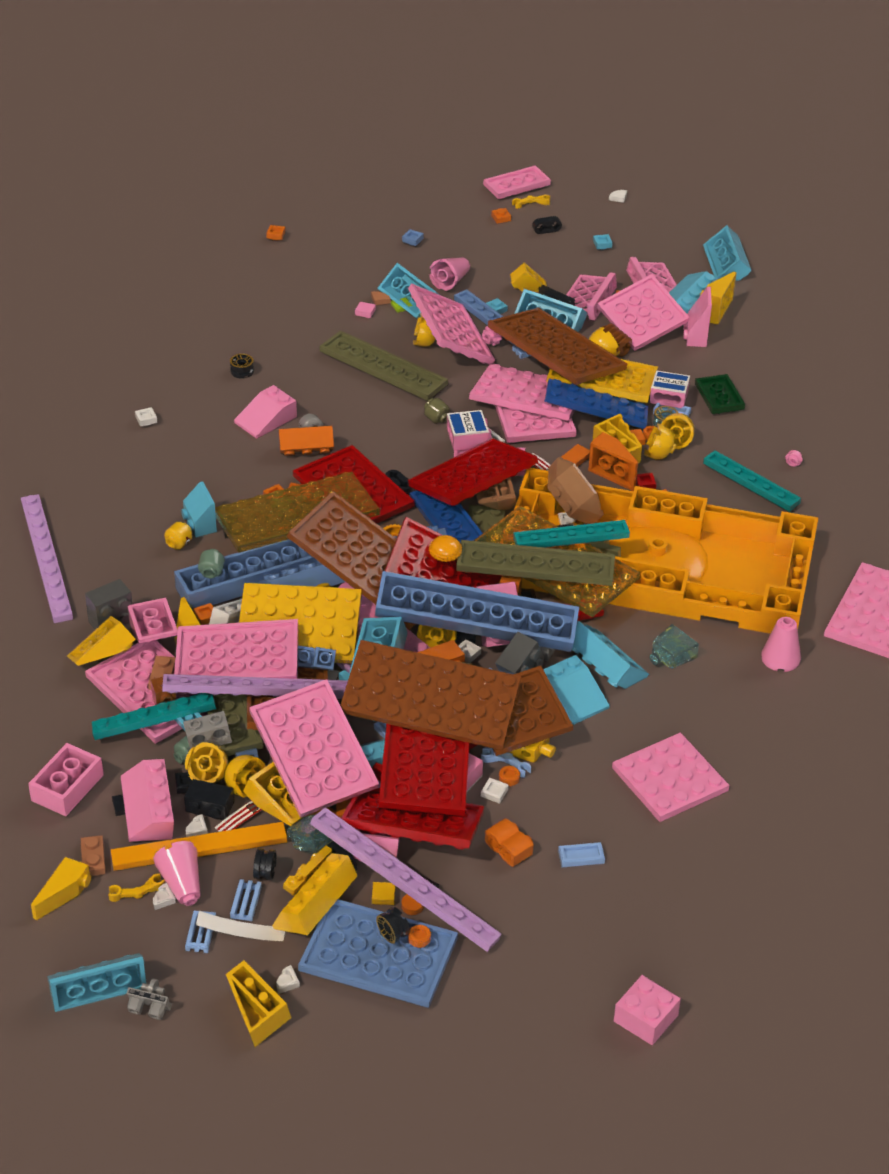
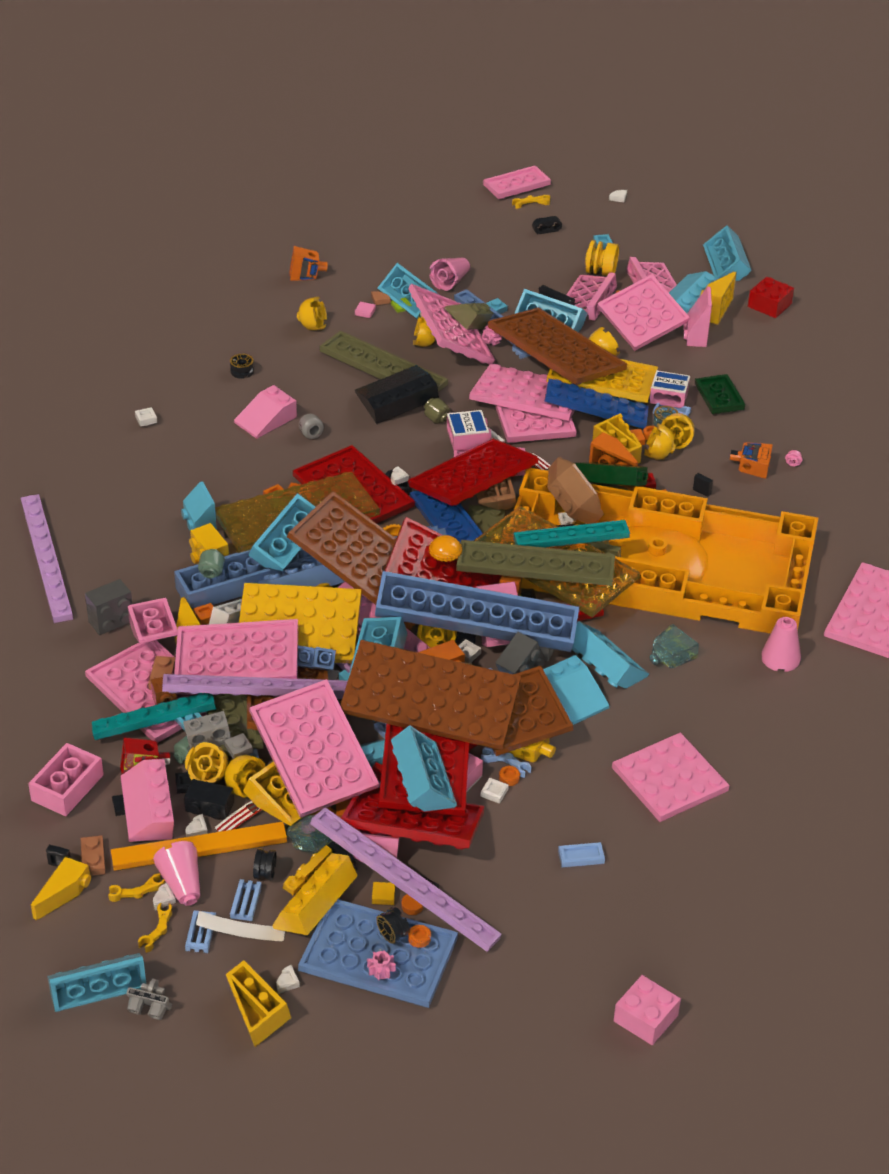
(56, 854): none -> black tile
(105, 641): yellow slope -> none
(139, 749): none -> red torso
(161, 929): none -> yellow piece
(178, 535): yellow head -> none
(204, 539): none -> yellow brick
(238, 746): none -> light grey plate
(273, 547): none -> medium azure slope
(275, 232): orange plate -> none
(305, 264): none -> orange torso
(306, 440): orange brick -> none
(312, 314): none -> yellow cylinder
(381, 965): none -> bright pink gear
(398, 393): none -> black slope
(399, 476): none -> white tile
(412, 237): medium blue plate -> none
(422, 771): none -> medium azure slope
(471, 315): none -> olive slope
(501, 215): orange plate -> none
(509, 842): orange brick -> none
(526, 278): yellow slope -> none
(577, 455): orange tile -> none
(602, 258): none -> yellow wheel
(613, 473): none -> dark green slope
(622, 339): dark orange piece -> none
(702, 484): none -> black tile
(752, 480): teal plate -> none
(753, 458): none -> orange torso
(770, 297): none -> red brick

